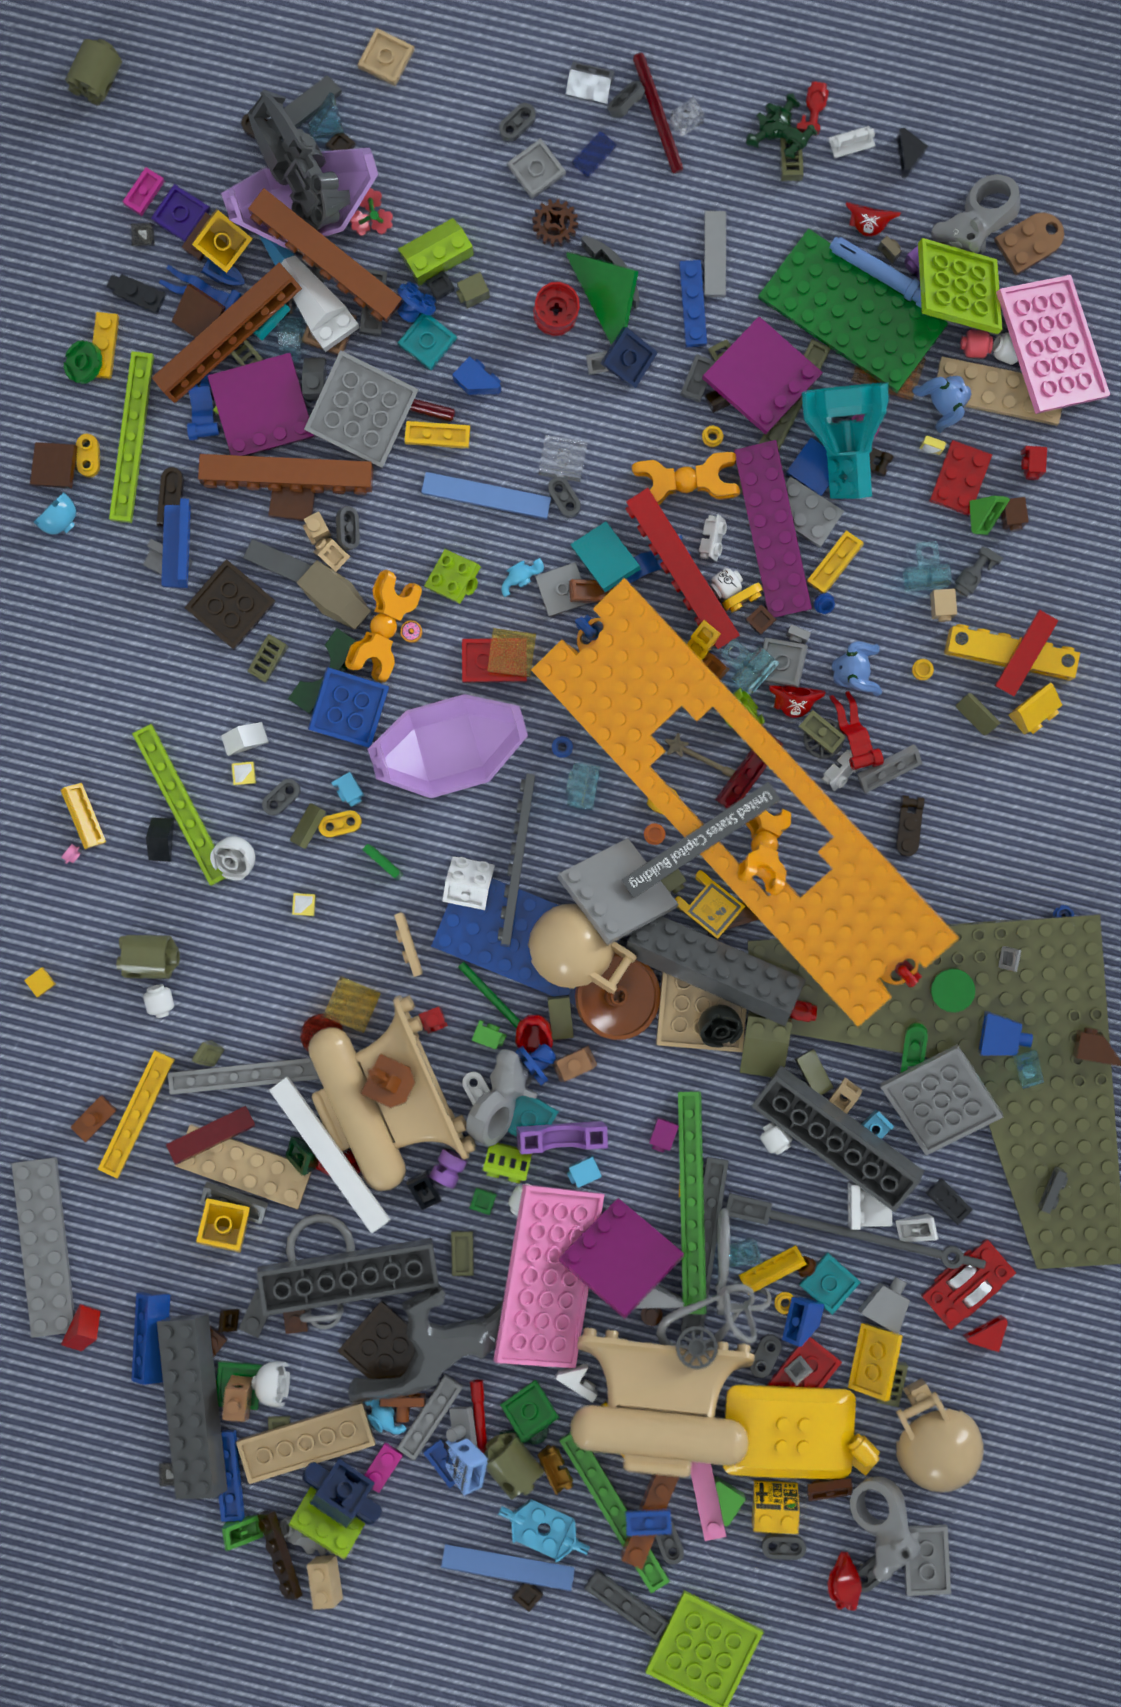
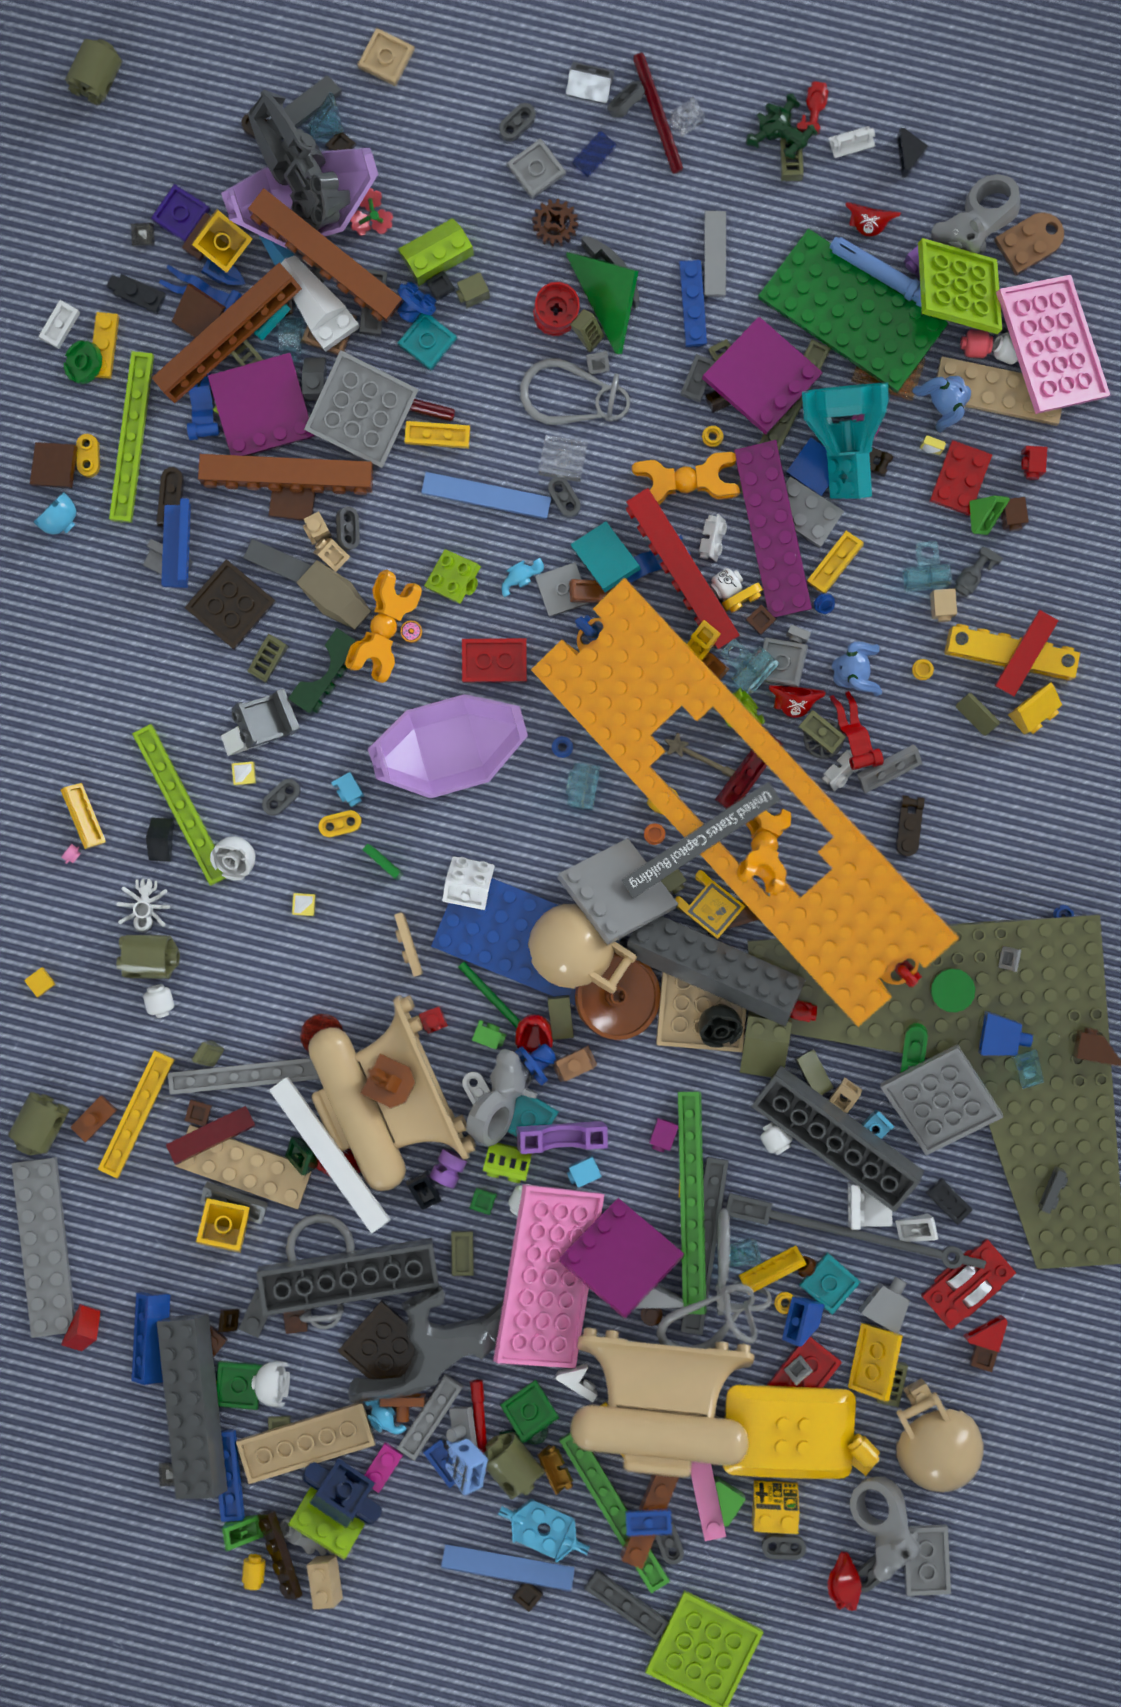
(37, 1124): none -> olive cylinder
(59, 324): none -> white plate
(143, 191): dark pink plate -> none
(143, 909): none -> white animal
(198, 1112): none -> reddish brown plate
(237, 1400): medium nougat torso -> none
(253, 1571): none -> yellow brick
(265, 719): none -> panel
(307, 825): olive tile -> none
(348, 707): blue plate -> none
(351, 1004): clear yellow plate -> none
(475, 379): blue slope -> none
(511, 652): clear yellow plate -> none
(514, 869): dark grey plate -> none
(558, 420): none -> light grey animal
(587, 329): none -> olive slope
(629, 357): dark blue plate -> none
(696, 1347): dark grey wheel -> none
(766, 1356): dark grey plate -> none
(823, 1490): reddish brown plate -> none
(889, 249): dark tan plate -> none
(983, 1358): none -> reddish brown plate

